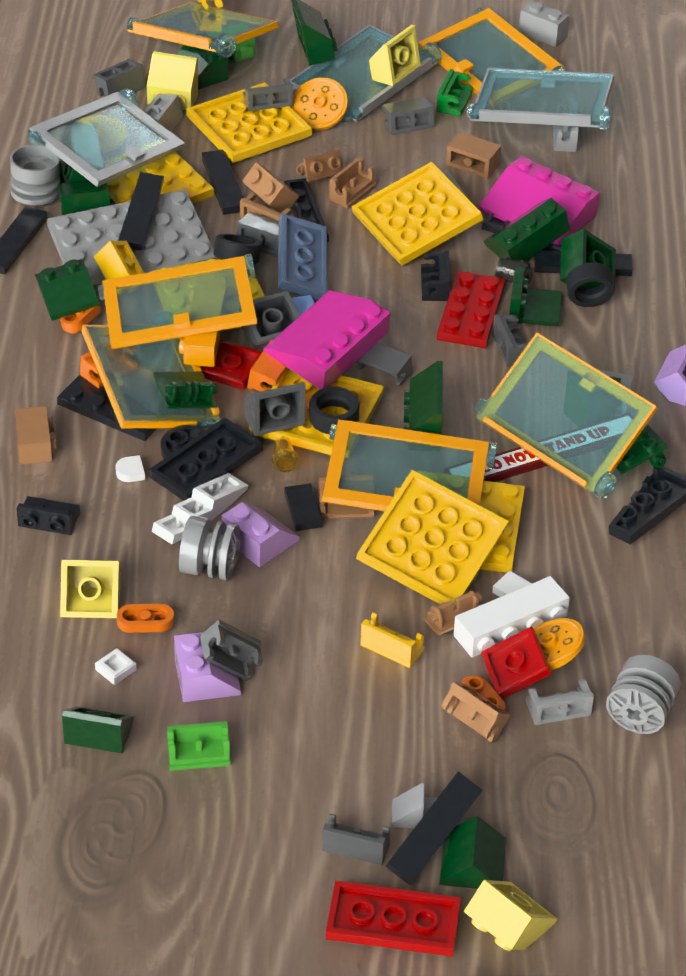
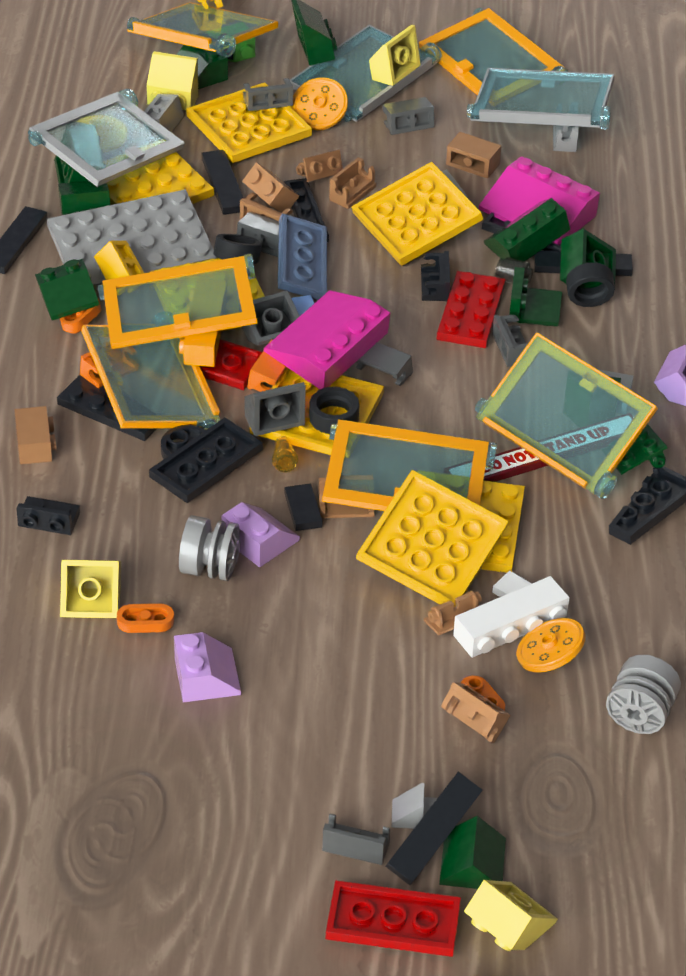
(34, 175): light grey wheel -> none
(96, 728): dark green slope -> none
(115, 666): white tile -> none
(120, 77): dark grey hinge -> none
(130, 469): white tile -> none
(141, 210): black tile -> none
(185, 390): dark green hinge -> none
(198, 746): bright green hinge -> none
(206, 501): white slope -> none
(231, 649): dark grey hinge -> none
(390, 643): yellow hinge -> none
(425, 400): dark green slope -> none
(453, 94): green hinge -> none
(516, 662): red tile -> none
(543, 23): light grey brick -> none
(560, 705): light grey hinge -> none

